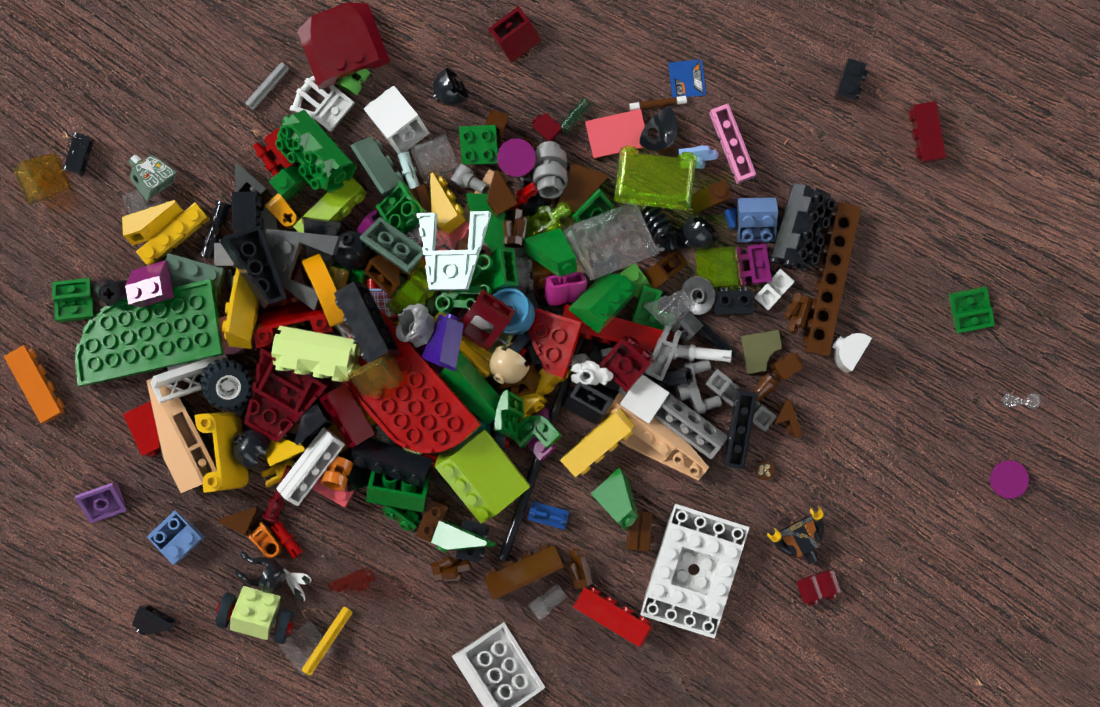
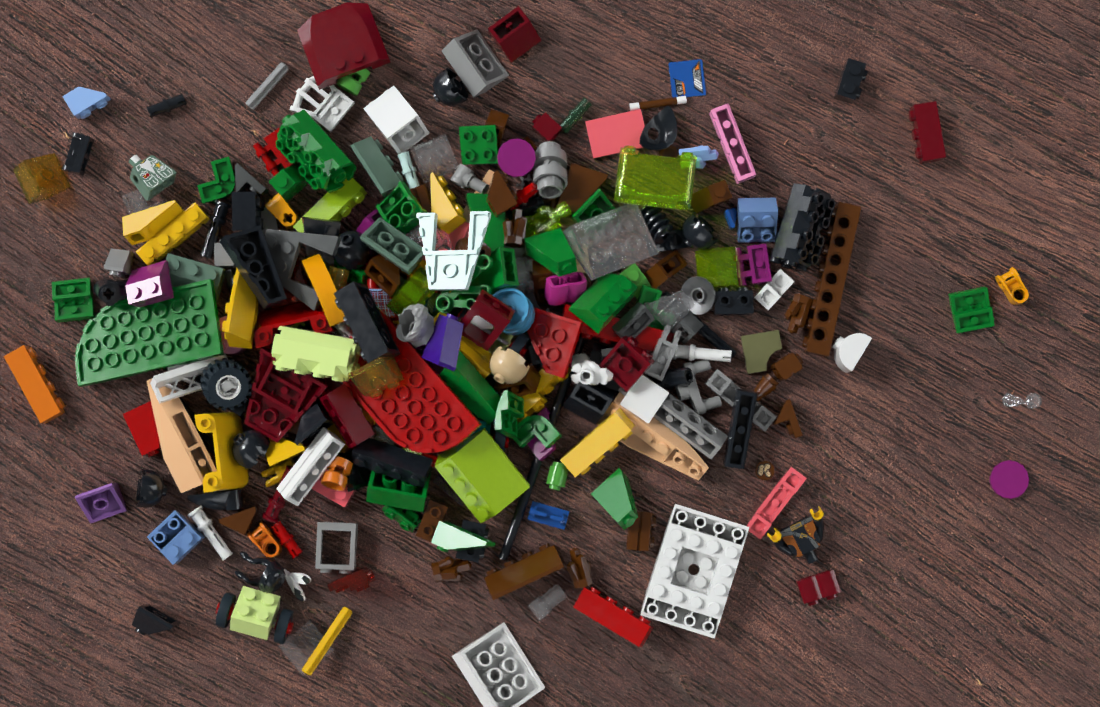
(84, 100): none -> light blue slope
(119, 262): none -> light grey slope
(150, 489): none -> black cylinder
(166, 105): none -> black pin
(205, 525): none -> white pin
(219, 500): none -> black piece
(223, 183): none -> green plate
(336, 526): none -> light grey window
(474, 62): none -> light grey slope
(557, 476): none -> bright green brick
(633, 321): none -> dark grey slope
(775, 502): none -> coral slope
(1012, 285): none -> light orange piece

